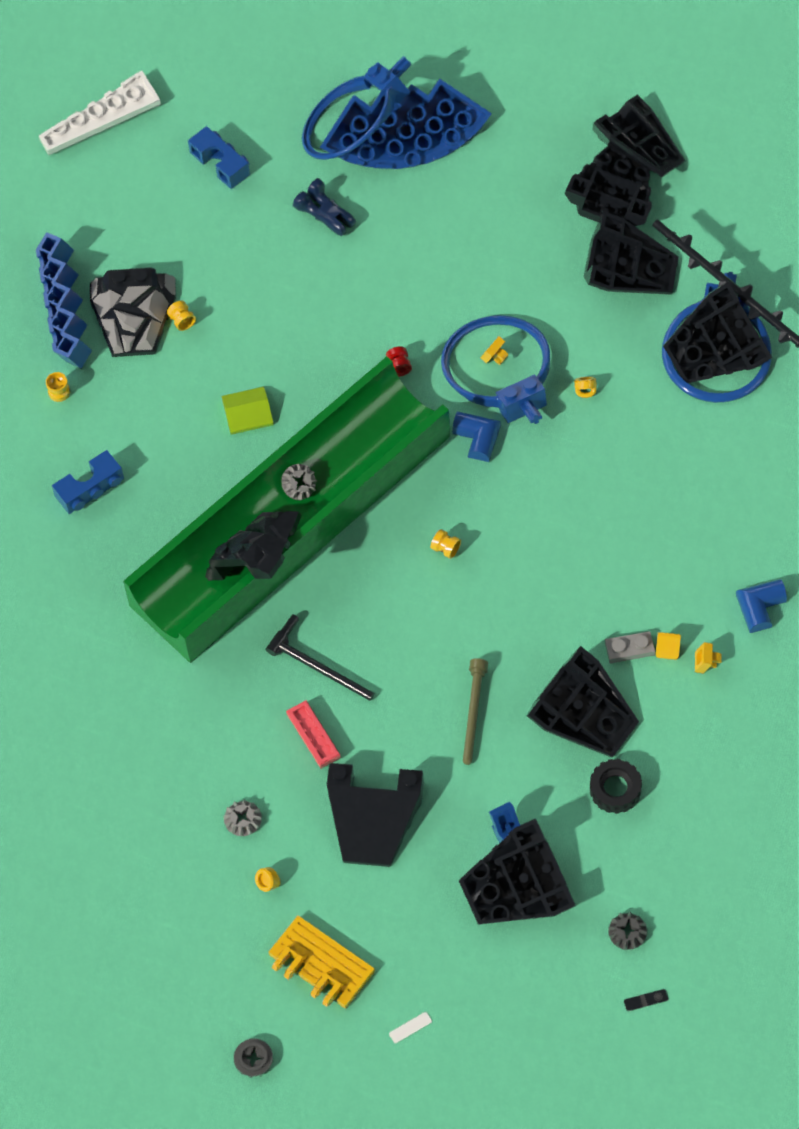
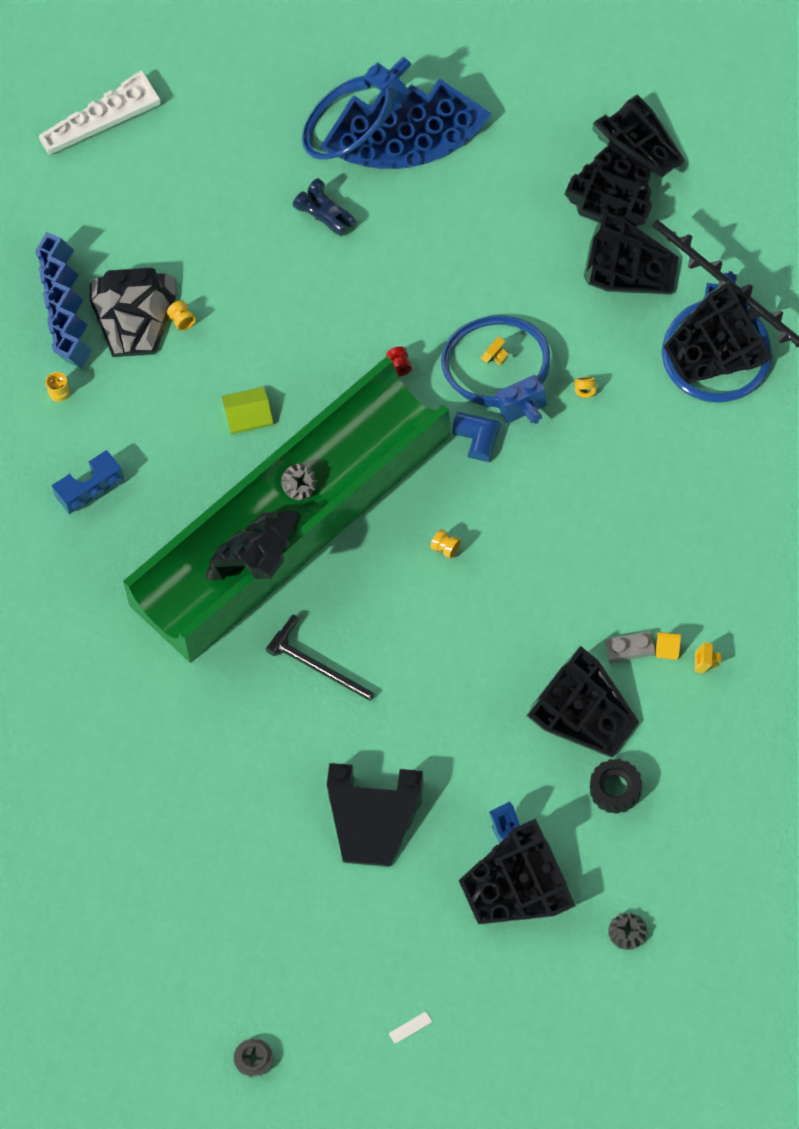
(209, 145): blue arch -> none
(244, 827): light grey gear -> none
(267, 879): yellow tile -> none
(313, 734): coral plate -> none
(323, 962): yellow hinge -> none
(478, 669): olive piece -> none
(646, 1000): black sticker -> none
(754, 601): blue brick -> none

